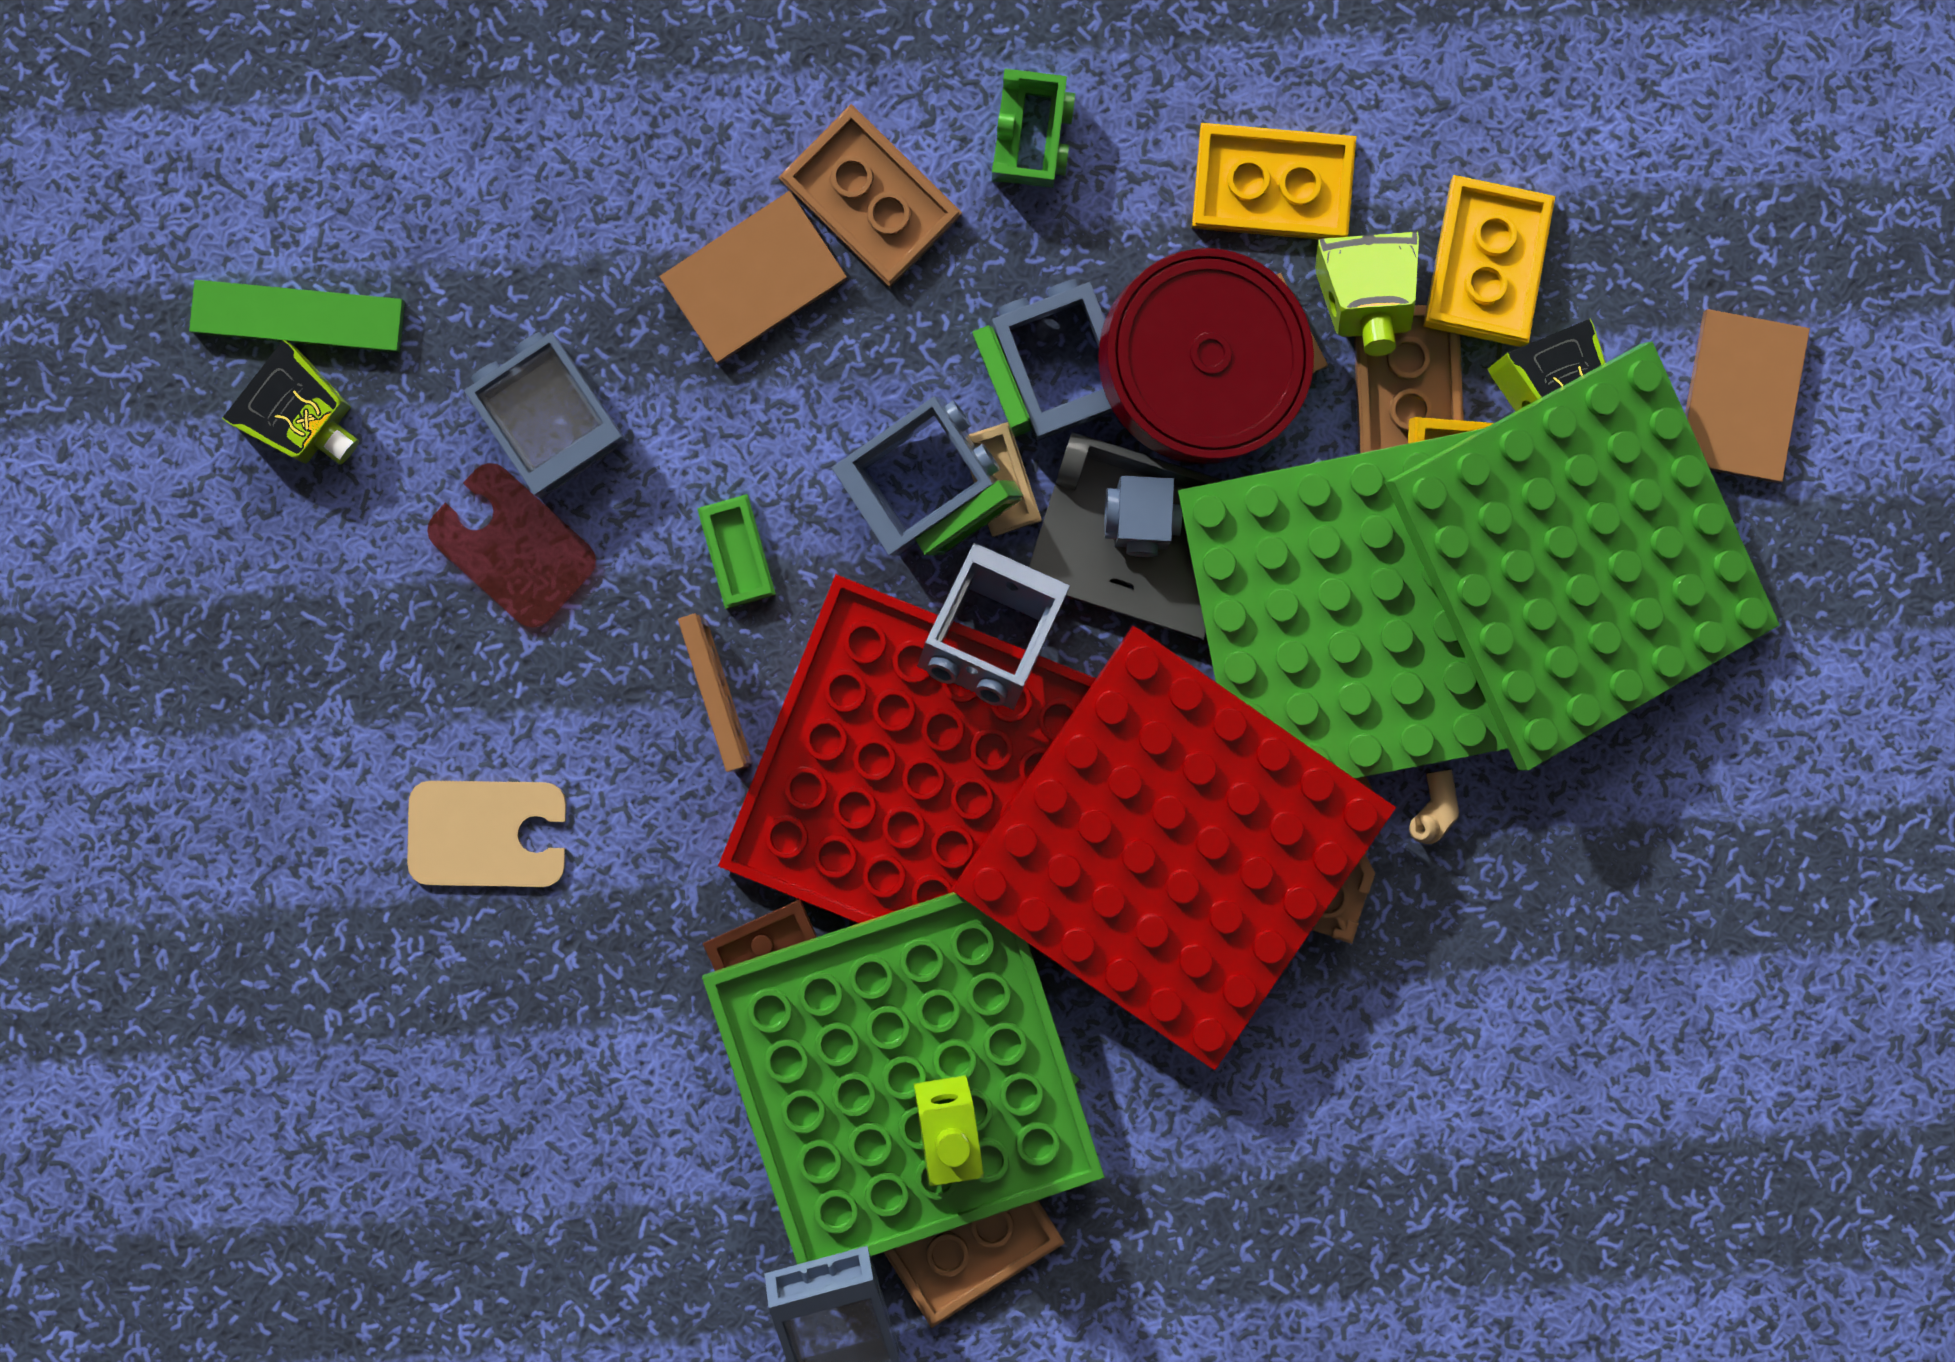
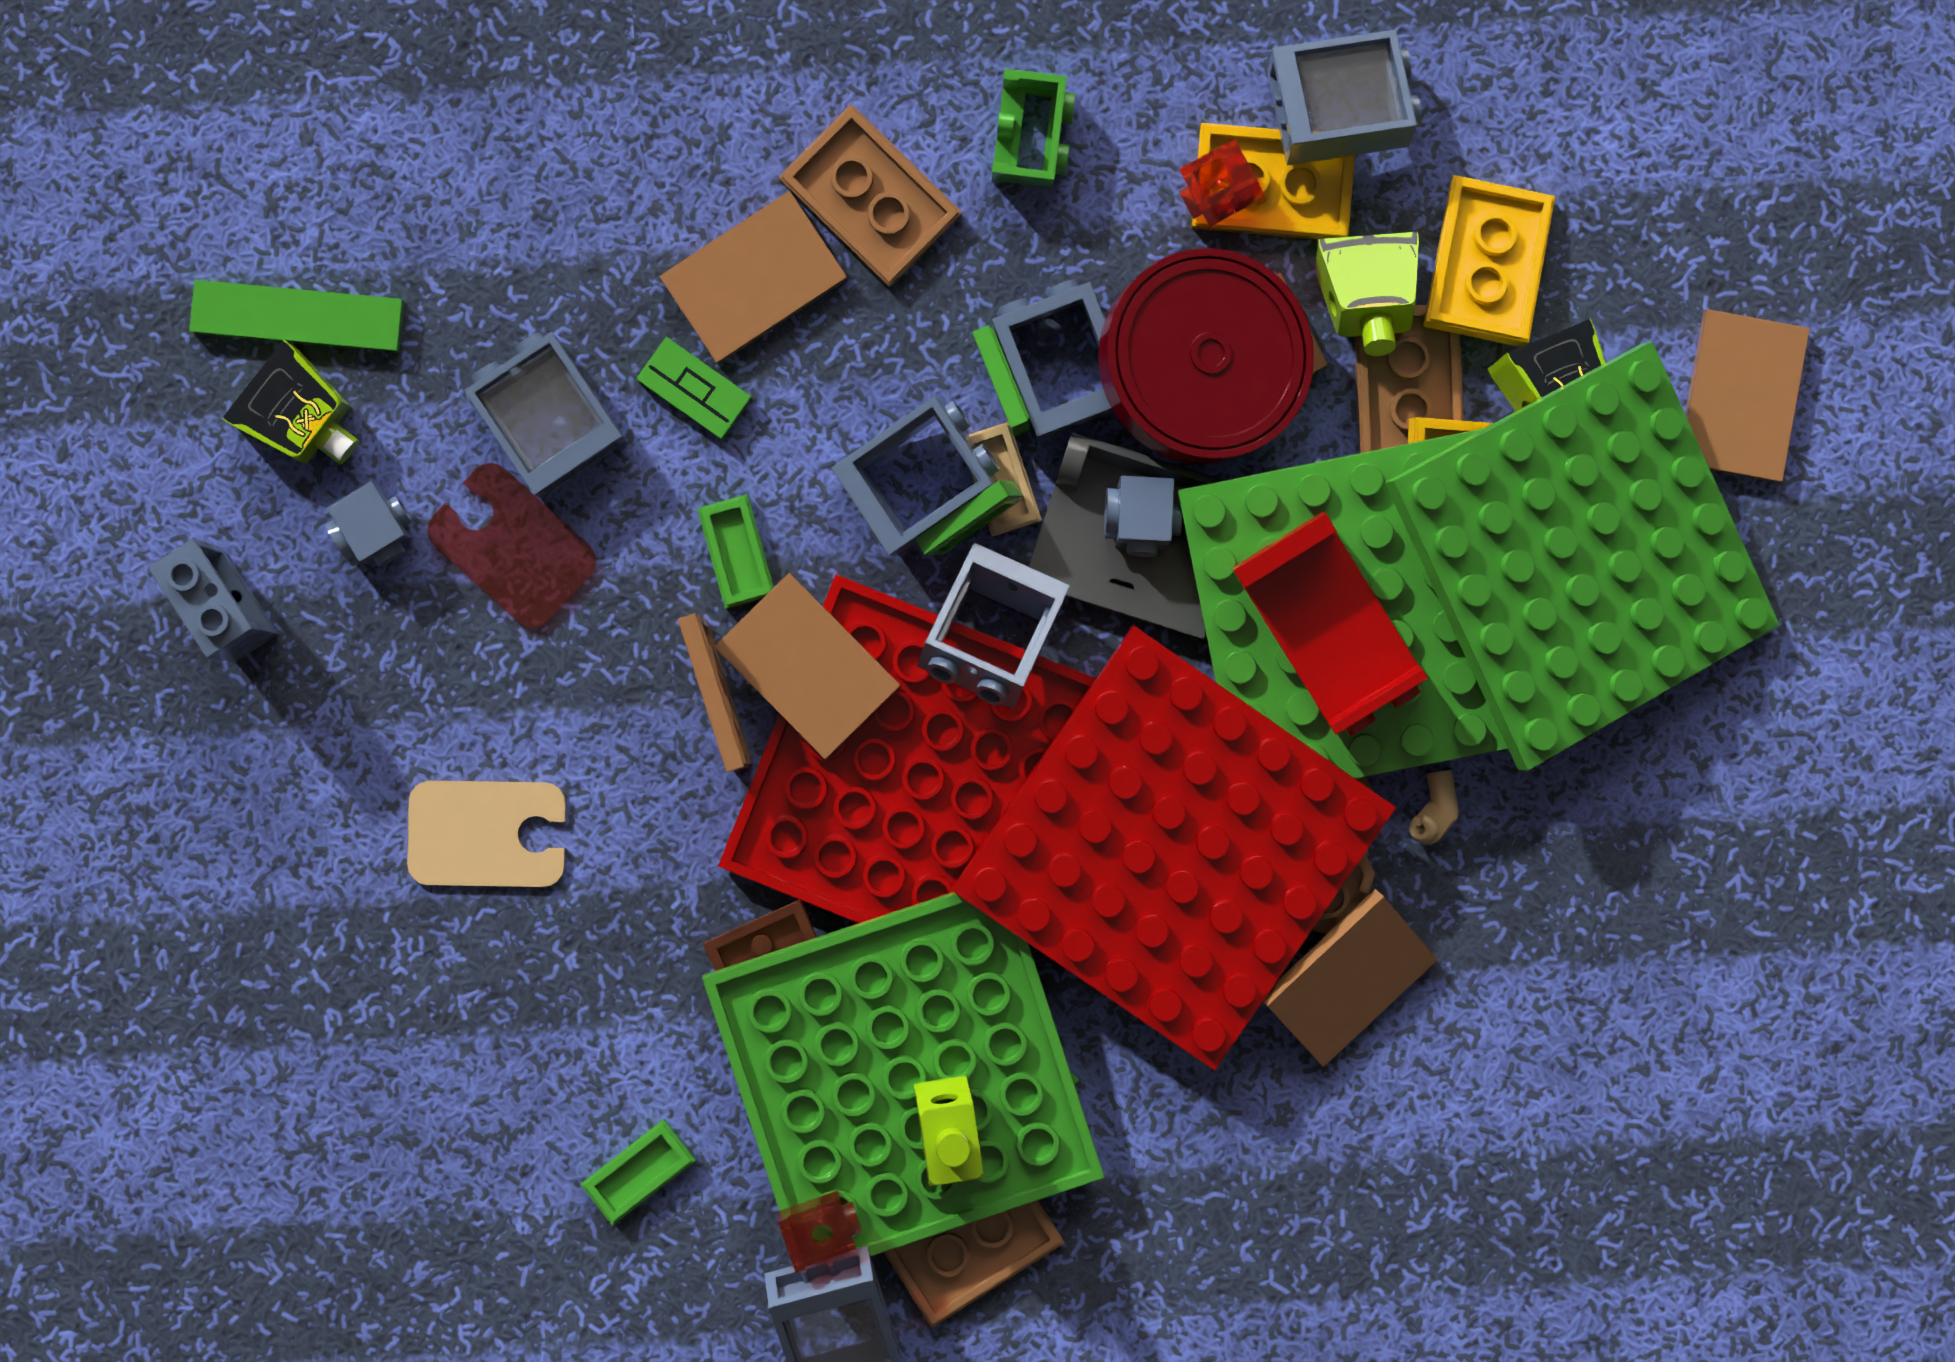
(200, 587): none -> sand blue window
(369, 526): none -> sand blue brick
(638, 1171): none -> bright green tile
(694, 388): none -> bright green tile
(800, 1220): none -> clear red brick
(807, 666): none -> medium nougat tile
(1220, 169): none -> clear red brick
(1330, 625): none -> red panel
(1343, 97): none -> window
(1349, 978): none -> medium nougat tile

